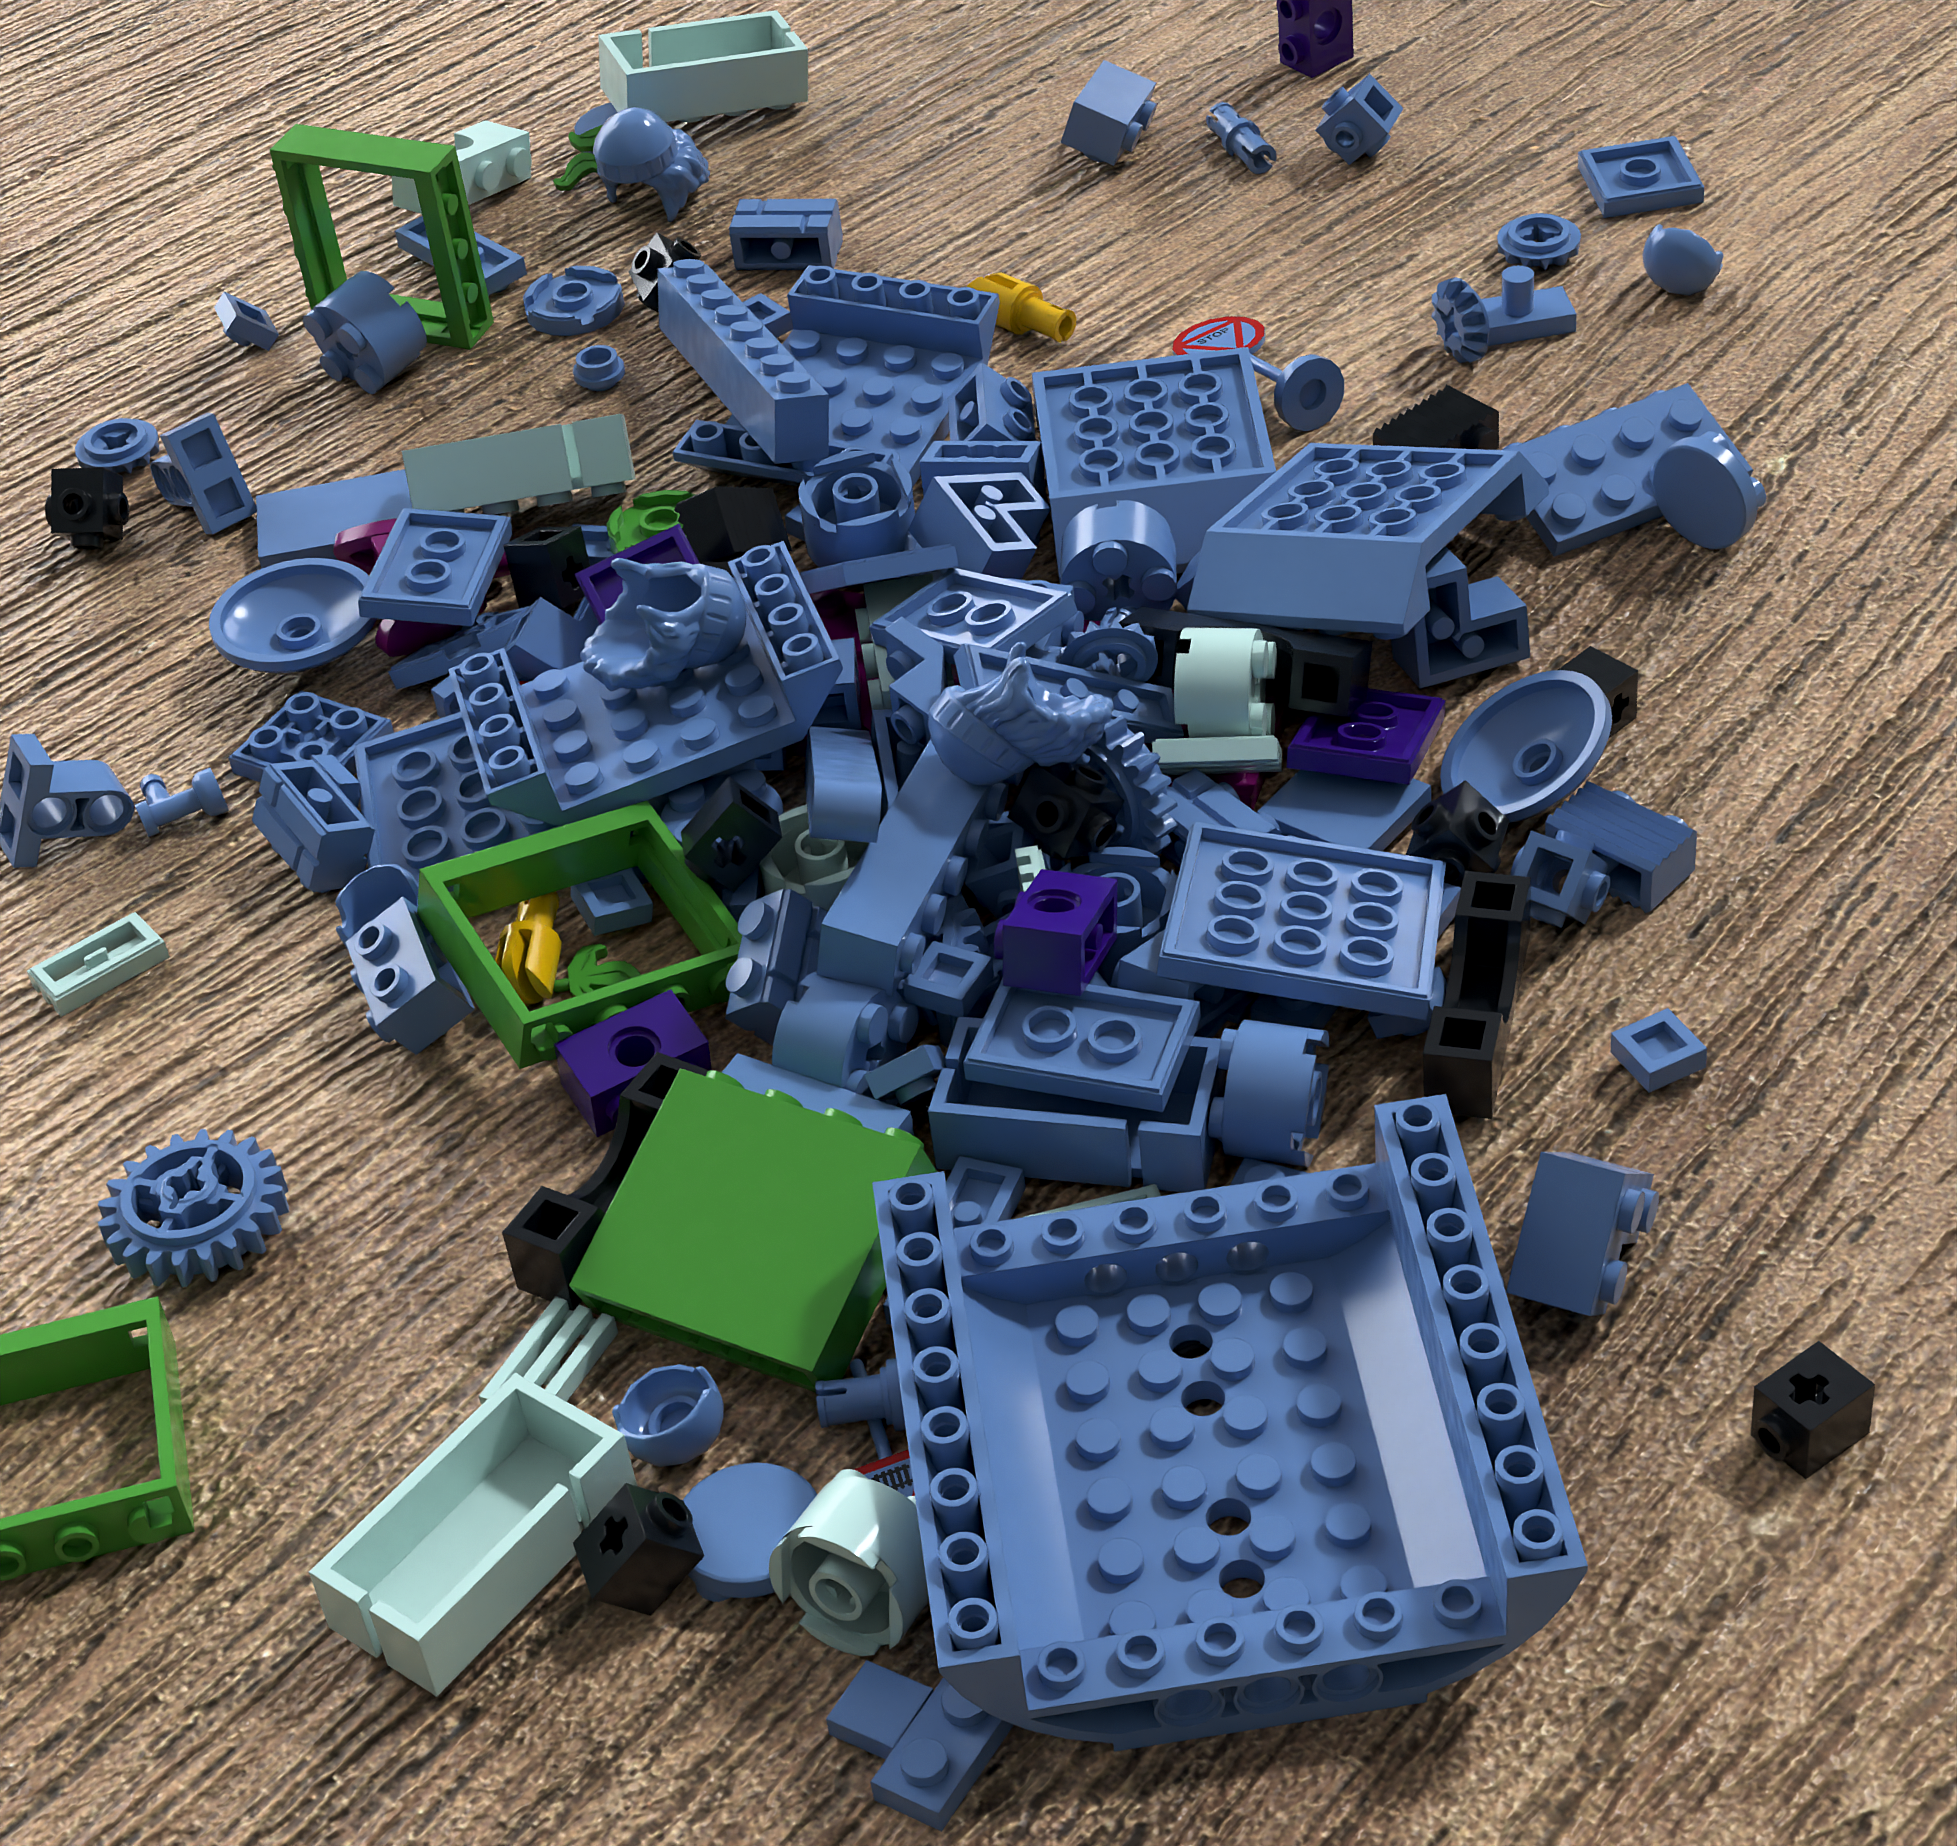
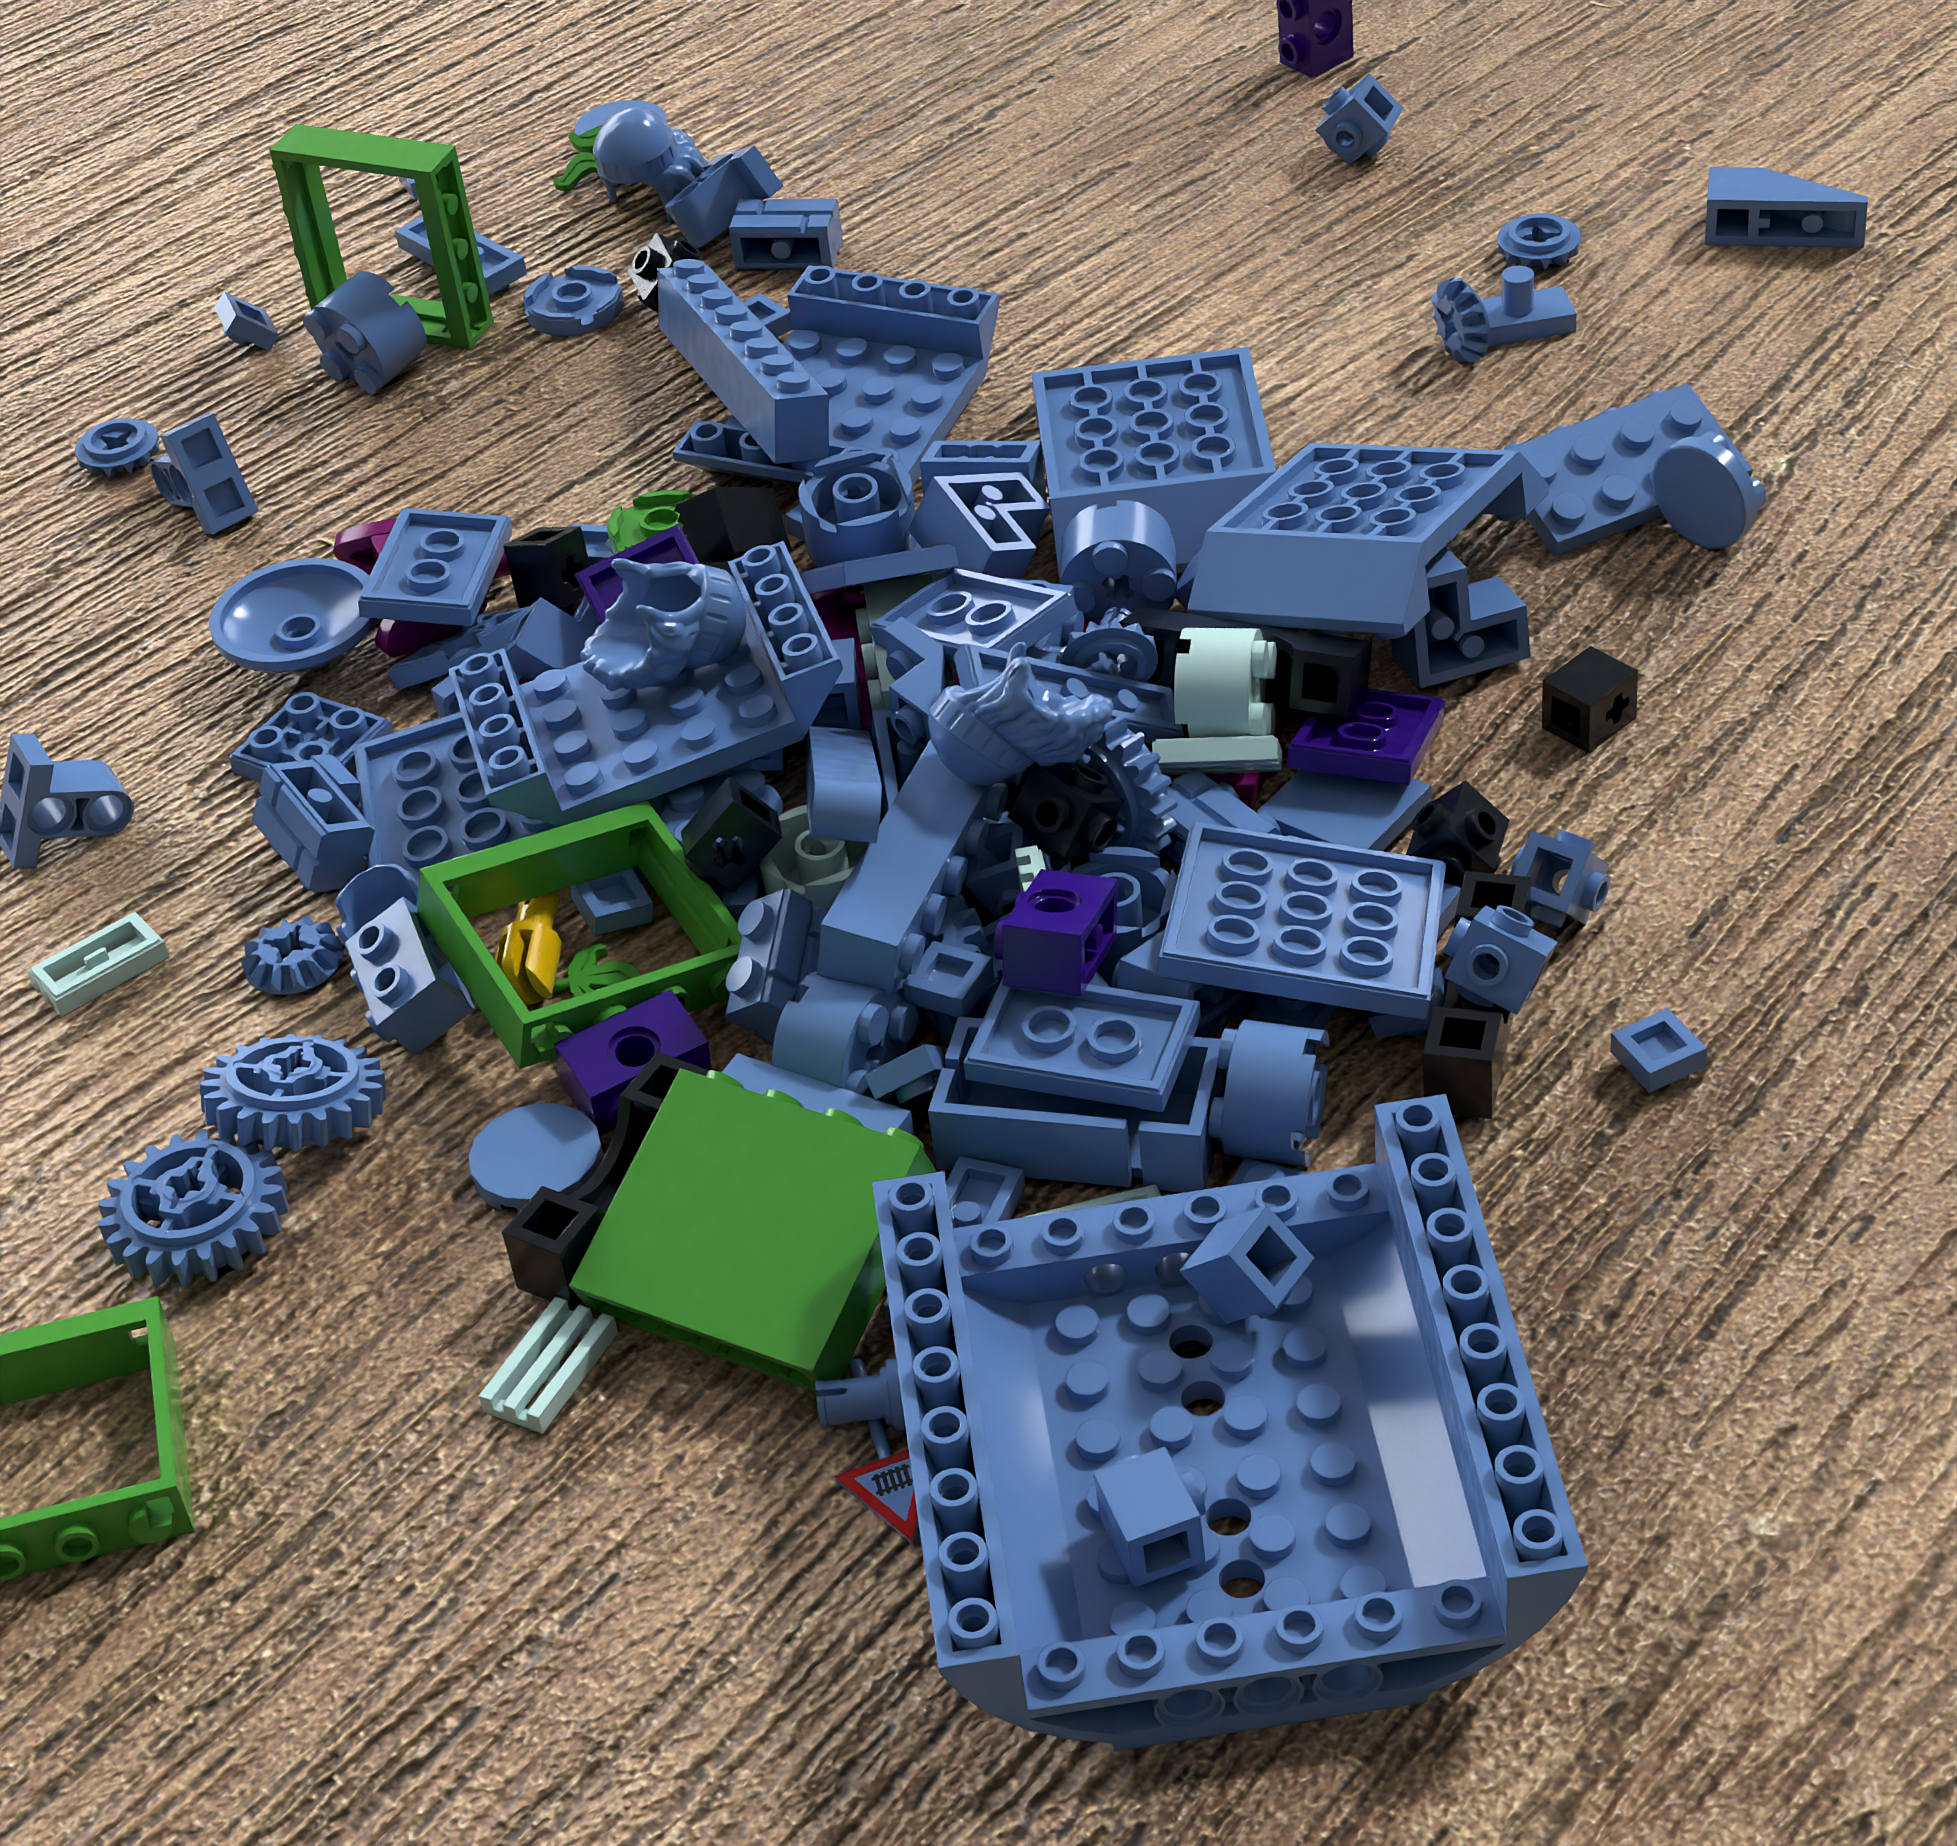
(87, 506): black brick -> none
(162, 808): medium blue piece -> none
(292, 1092): none -> medium blue gear
(302, 968): none -> medium blue gear
(306, 519): medium blue tile -> none
(472, 1533): light aqua piece -> none
(489, 161): light aqua arch -> none
(521, 465): light aqua piece -> none
(531, 1150): none -> medium blue tile
(598, 368): medium blue plate -> none
(638, 1549): black brick -> none
(670, 1415): medium blue hair -> none
(706, 67): light aqua piece -> none
(711, 199): none -> medium blue tile
(739, 1523): medium blue tile -> none
(854, 1565): light aqua brick -> none
(877, 1709): medium blue tile -> none
(938, 1758): medium blue plate -> none
(990, 408): medium blue brick -> none
(1024, 308): yellow arm -> none
(1110, 113): medium blue brick -> none
(1151, 1515): none -> medium blue brick
(1241, 138): medium blue pin -> none
(1247, 1265): none -> medium blue brick
(1305, 391): medium blue piece -> none
(1443, 422): black brick -> none
(1497, 958): none -> medium blue brick
(1531, 743): medium blue dish -> none
(1576, 1231): medium blue brick -> none
(1640, 176): medium blue tile -> none
(1643, 848): medium blue brick -> none
(1680, 260): medium blue hair -> none
(1780, 210): none -> medium blue slope
(1811, 1410): black brick -> none

